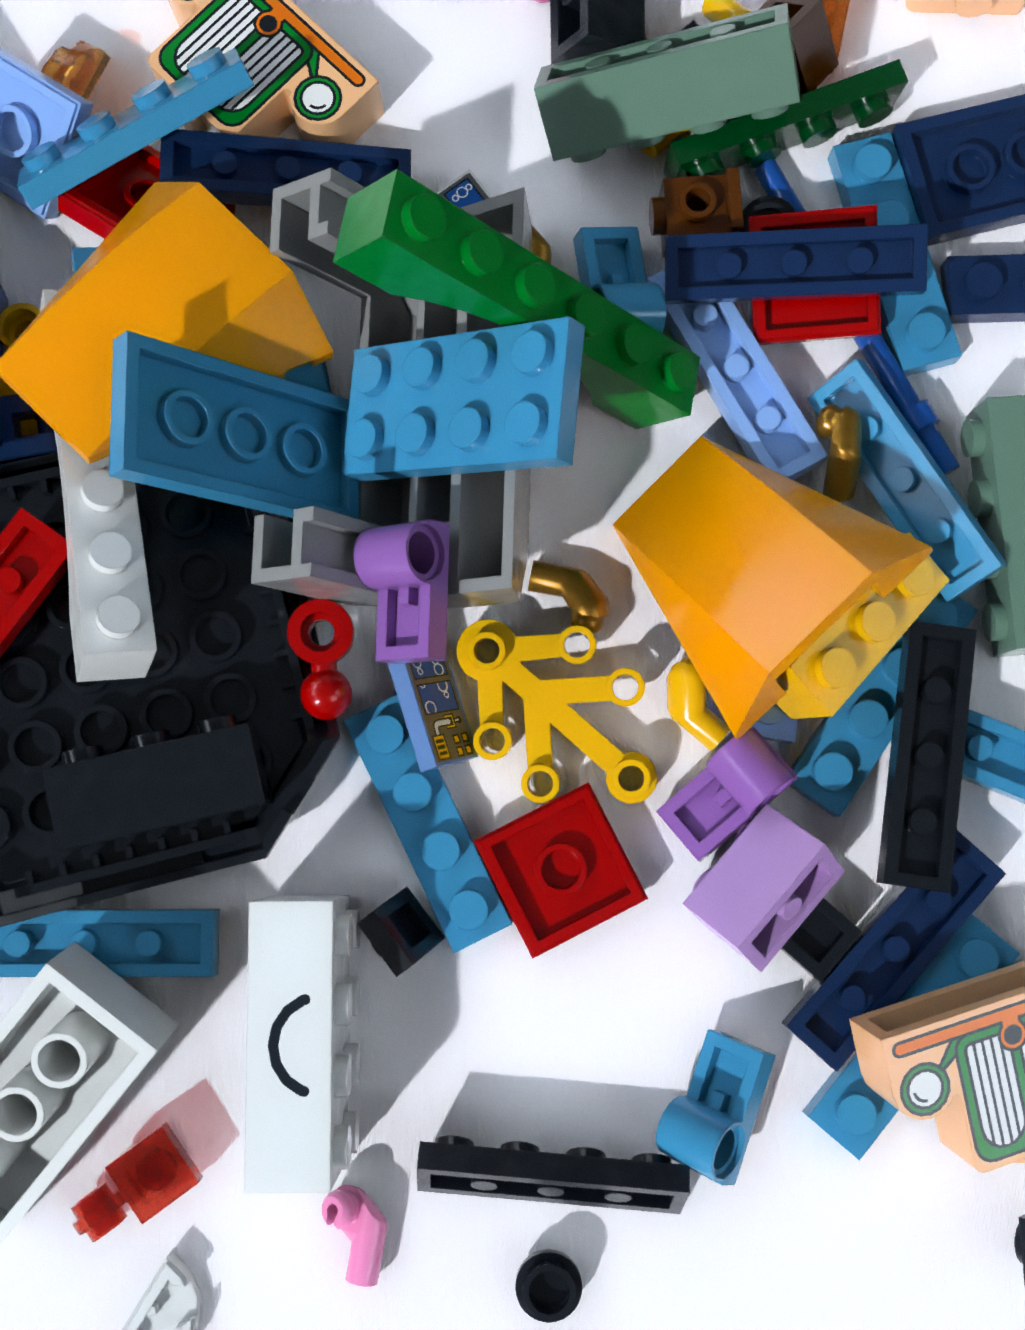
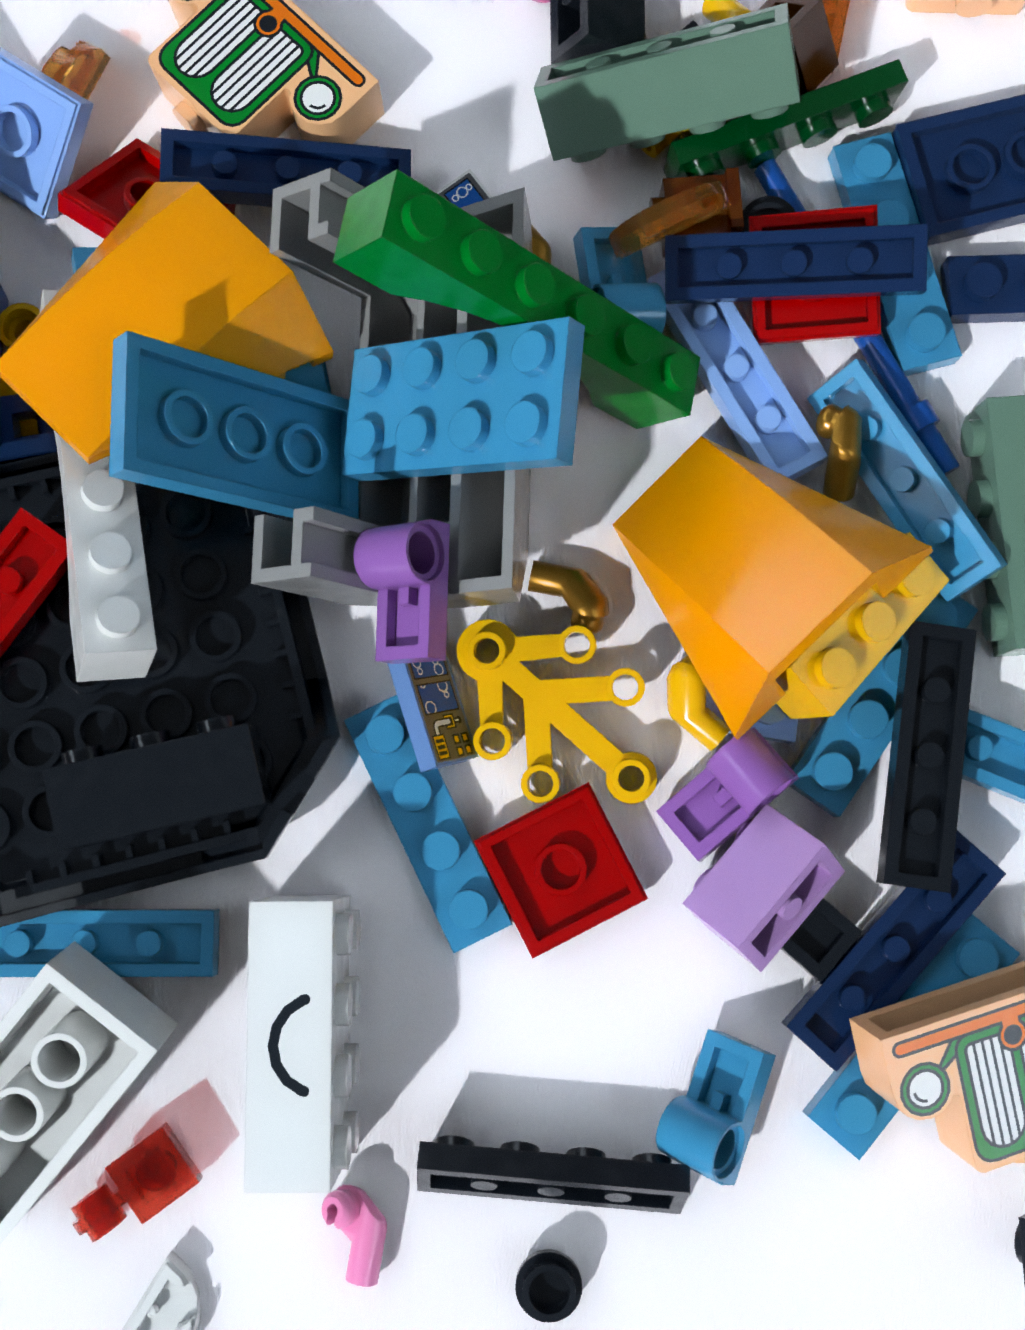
(111, 138): dark azure plate -> none
(325, 690): red plate -> none
(401, 931): black plate -> none
(669, 217): none -> clear orange tile

